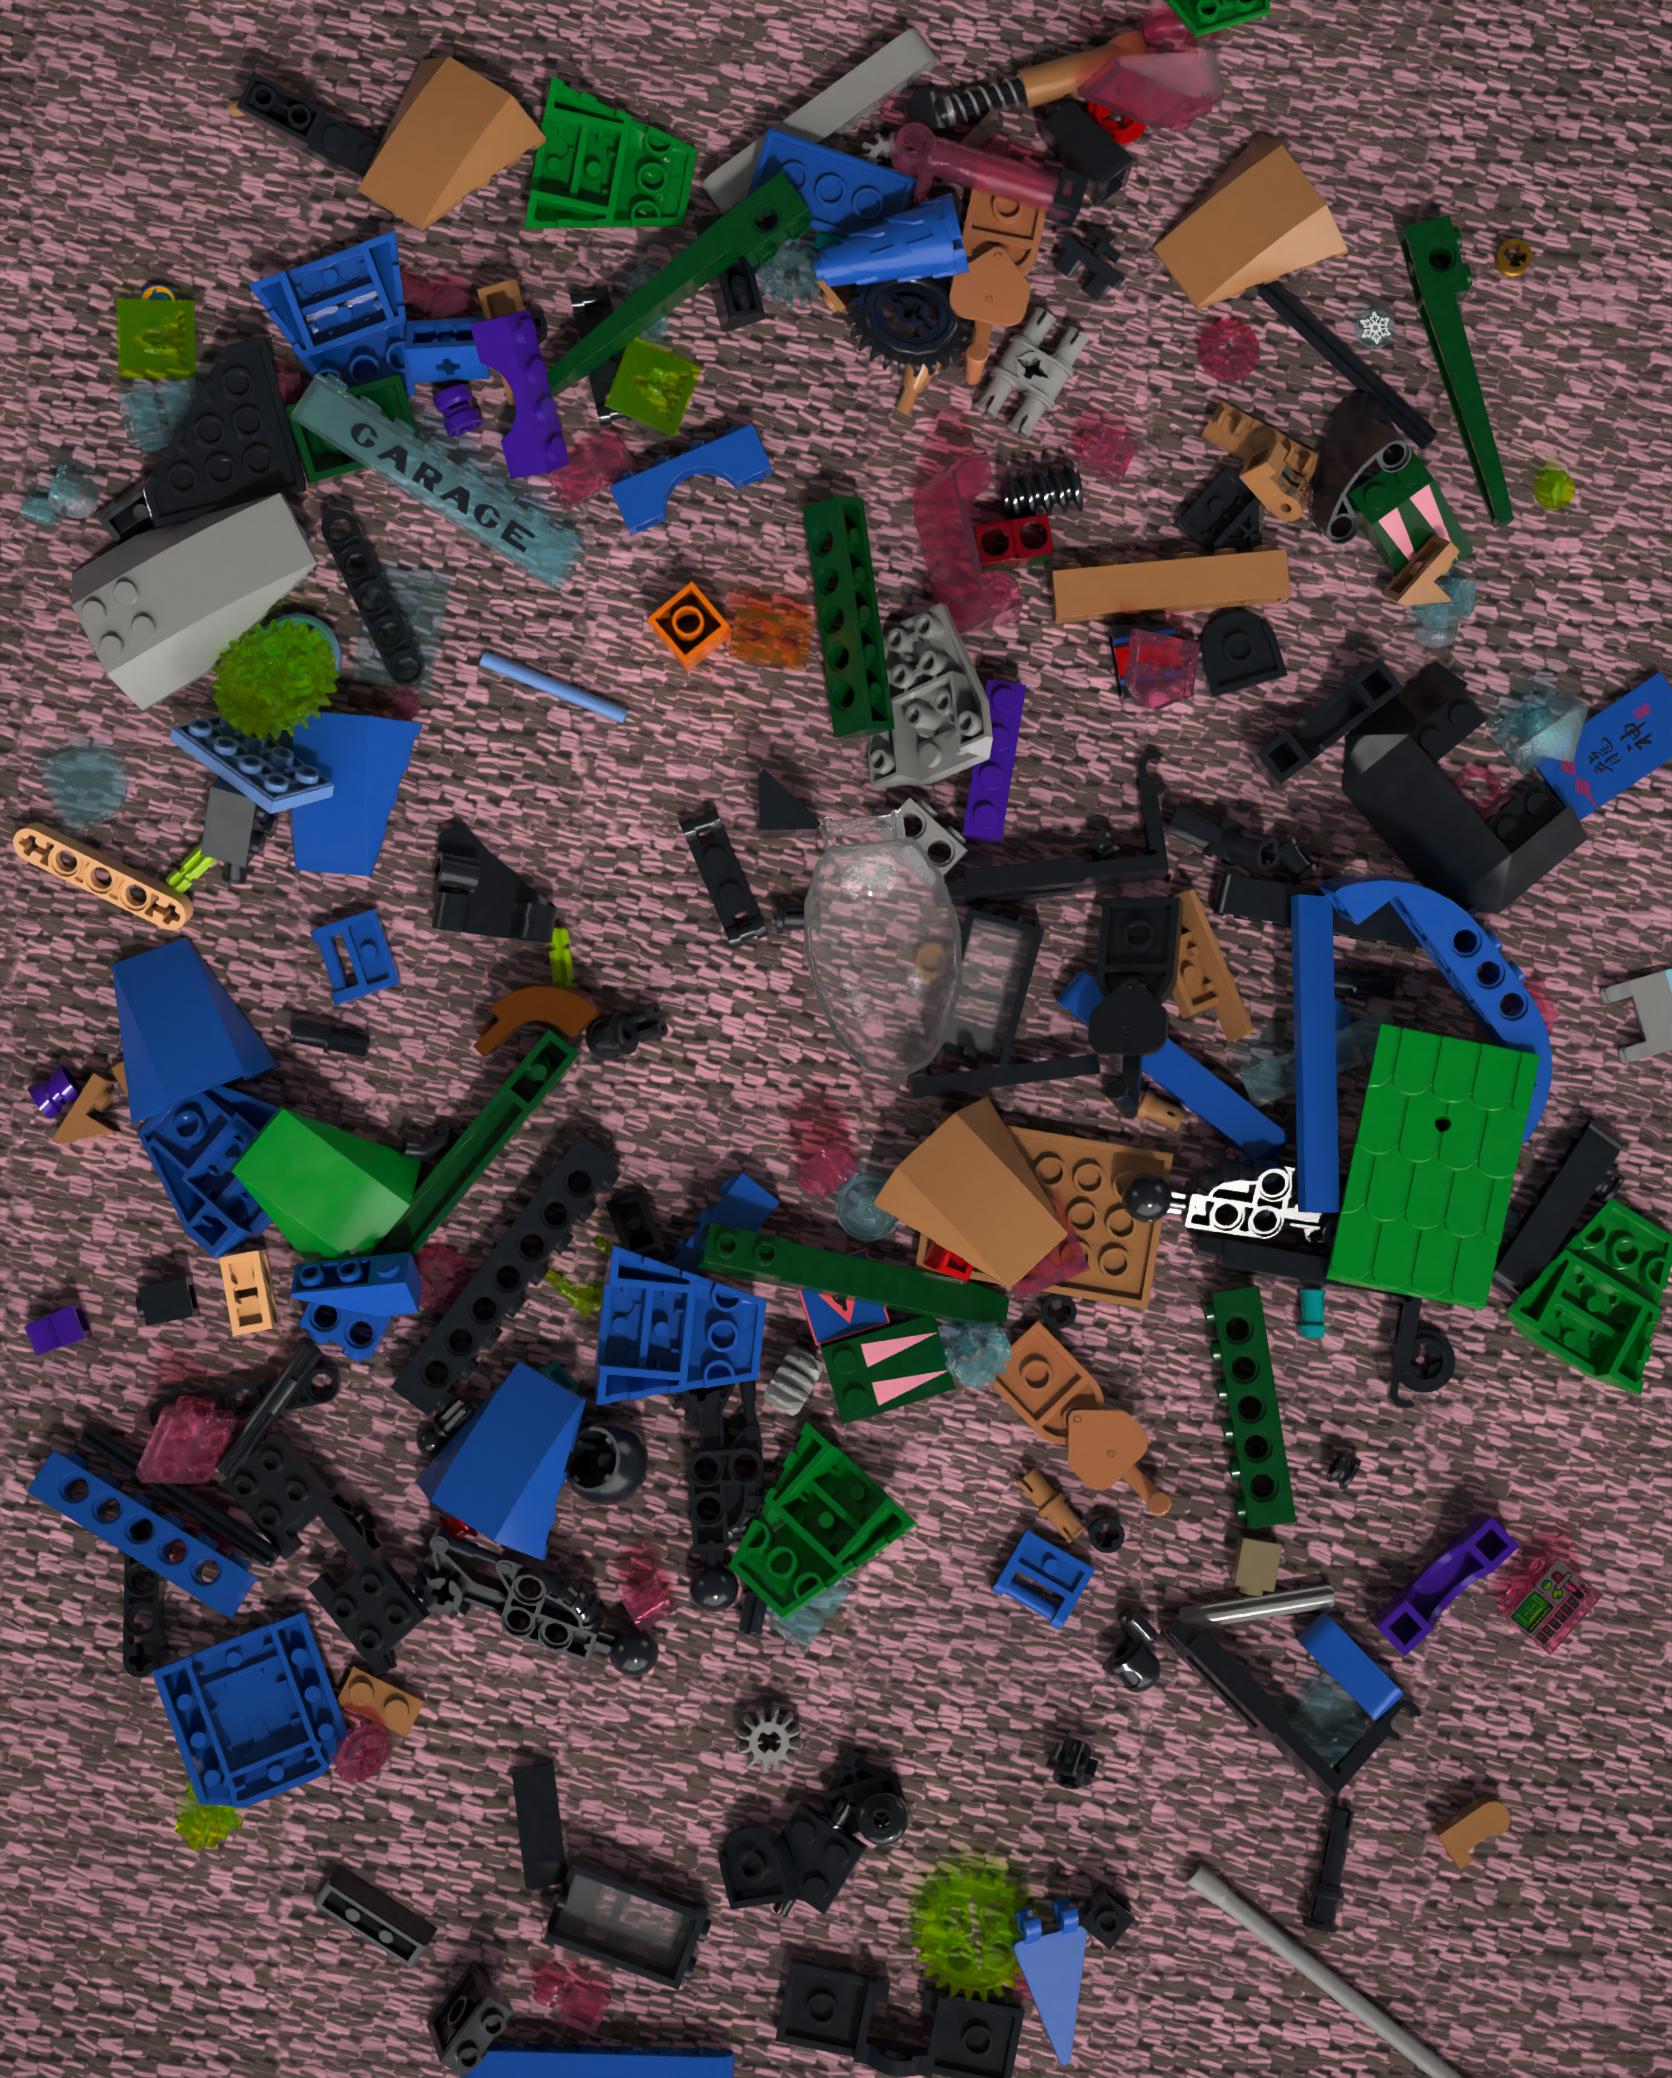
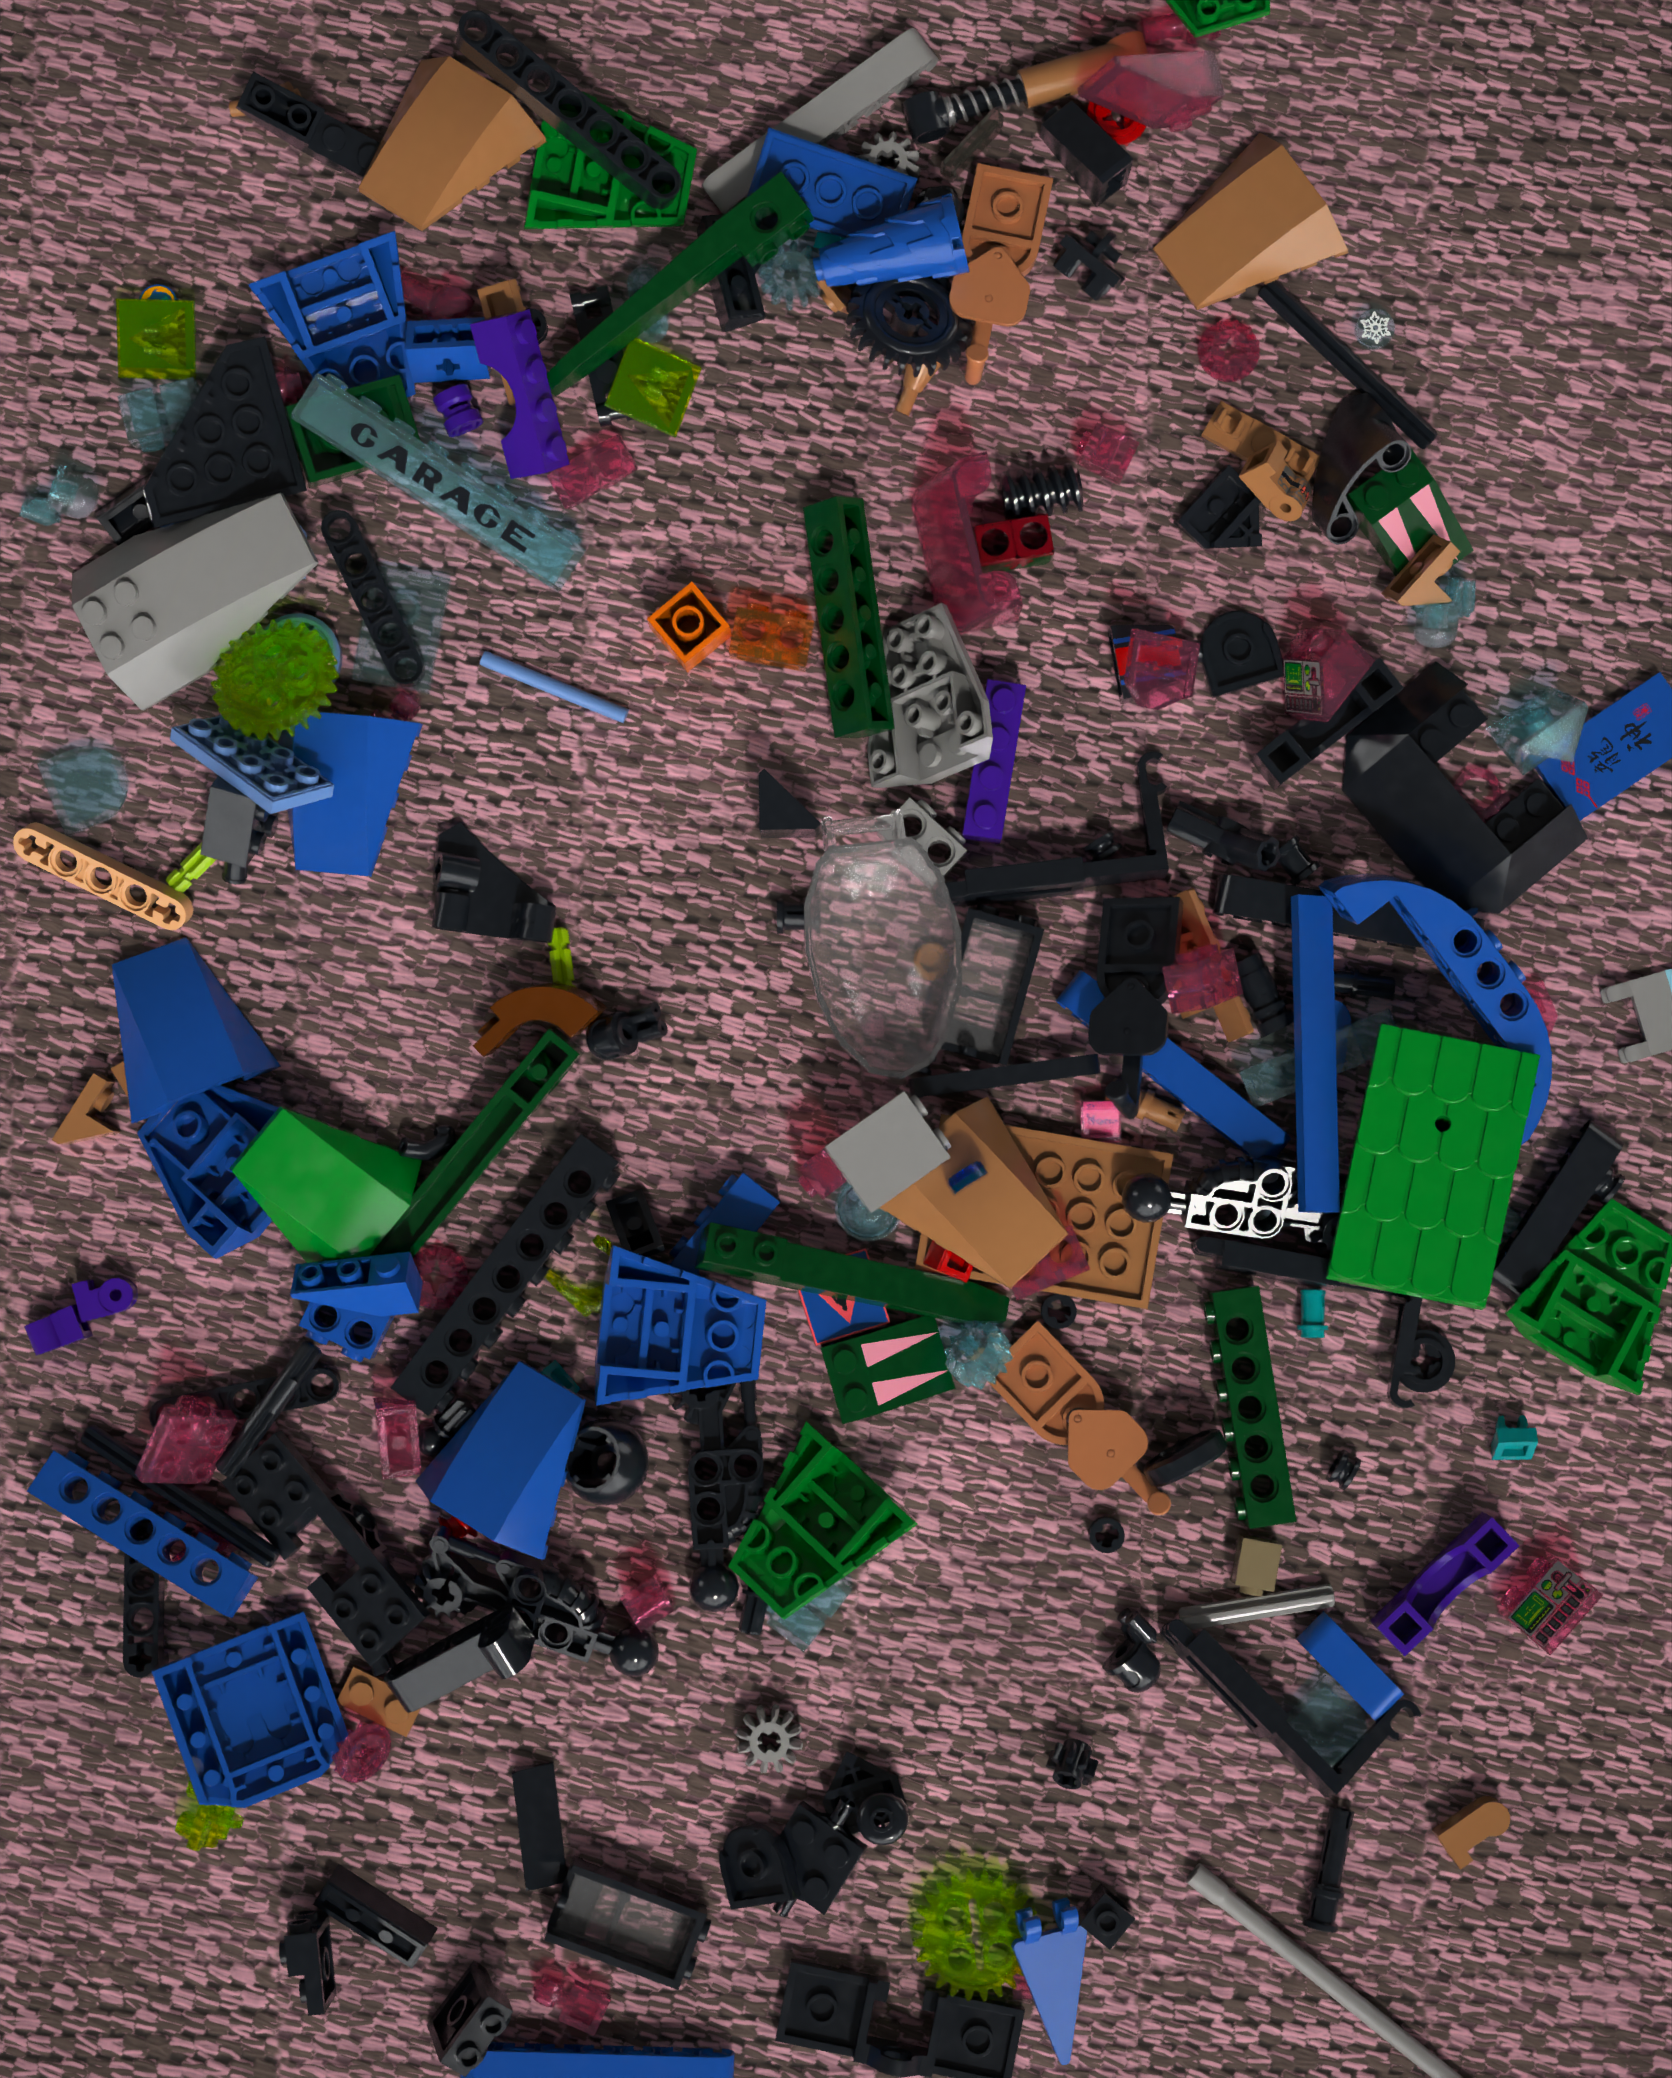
(52, 1093): dark purple wheel -> none
(111, 1298): none -> dark purple leg
(167, 1301): black brick -> none
(249, 1292): light nougat brick -> none
(310, 1953): none -> black plate
(329, 1038): black axle -> none
(368, 954): blue plate -> none
(397, 1437): none -> clear pink slope
(493, 1642): none -> black beam
(560, 92): none -> black beam
(723, 878): black plate -> none
(734, 457): blue arch -> none
(793, 1380): light grey gear -> none
(889, 1151): none -> light grey brick
(966, 1177): none -> clear blue tile
(986, 172): clear pink piece -> none
(1041, 388): light grey pin -> none
(1049, 1567): blue plate -> none
(1051, 1505): medium nougat pin -> none
(1100, 1121): none -> clear pink tile
(1170, 585): medium nougat brick -> none
(1185, 1457): none -> black wheel
(1202, 979): none -> clear pink brick
(1263, 996): none -> black axle
(1321, 672): none -> clear pink slope
(1436, 301): dark green piece -> none
(1513, 1442): none -> teal tile
(1522, 250): pearl gold bush -> none
(1554, 490): clear neon green tile -> none

